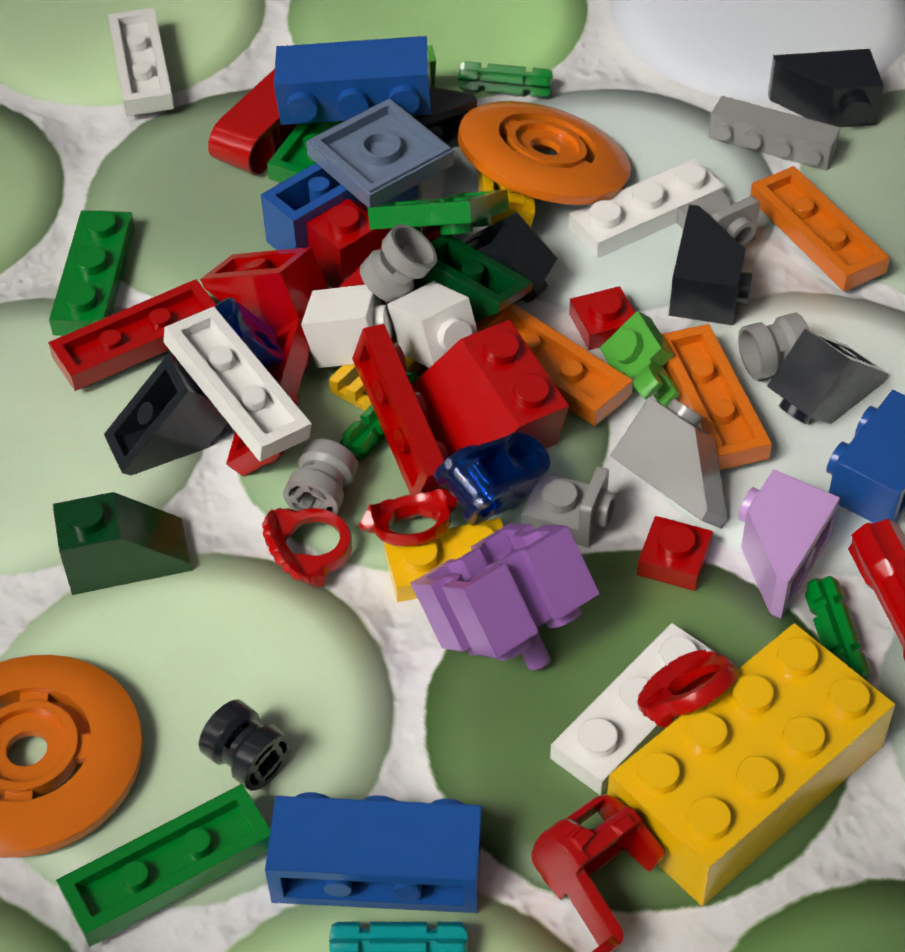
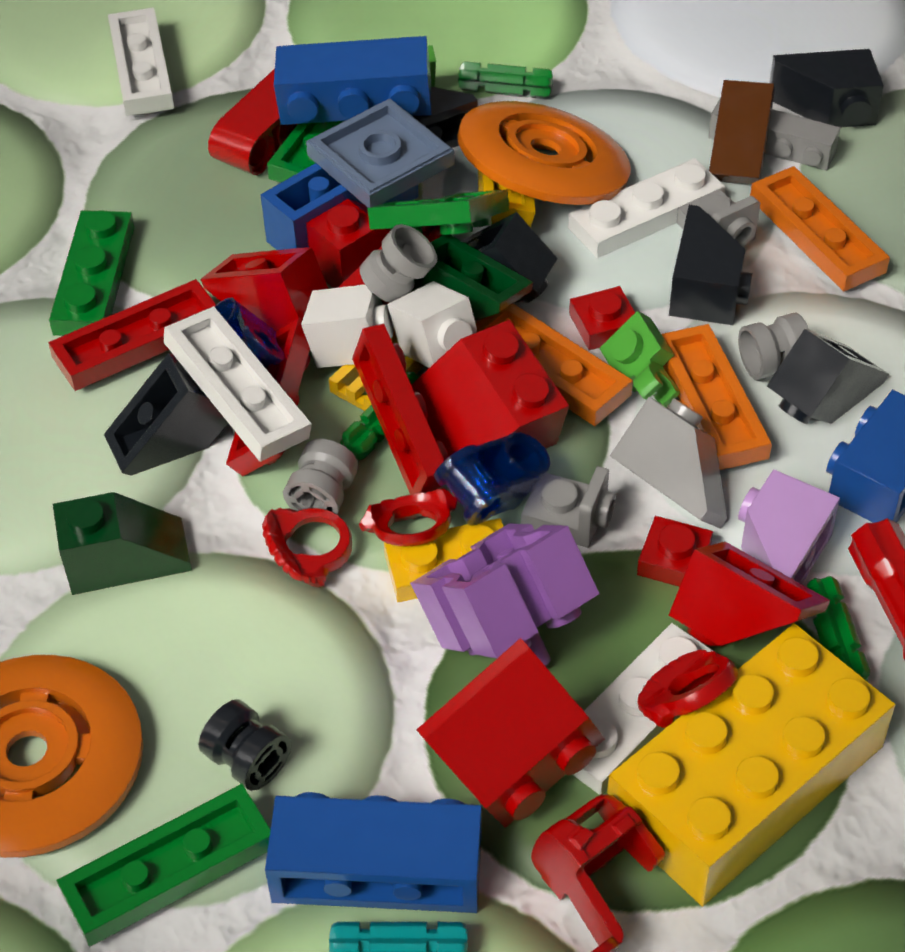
(512, 734): none -> red slope
(738, 596): none -> red slope
(742, 131): none -> reddish brown tile

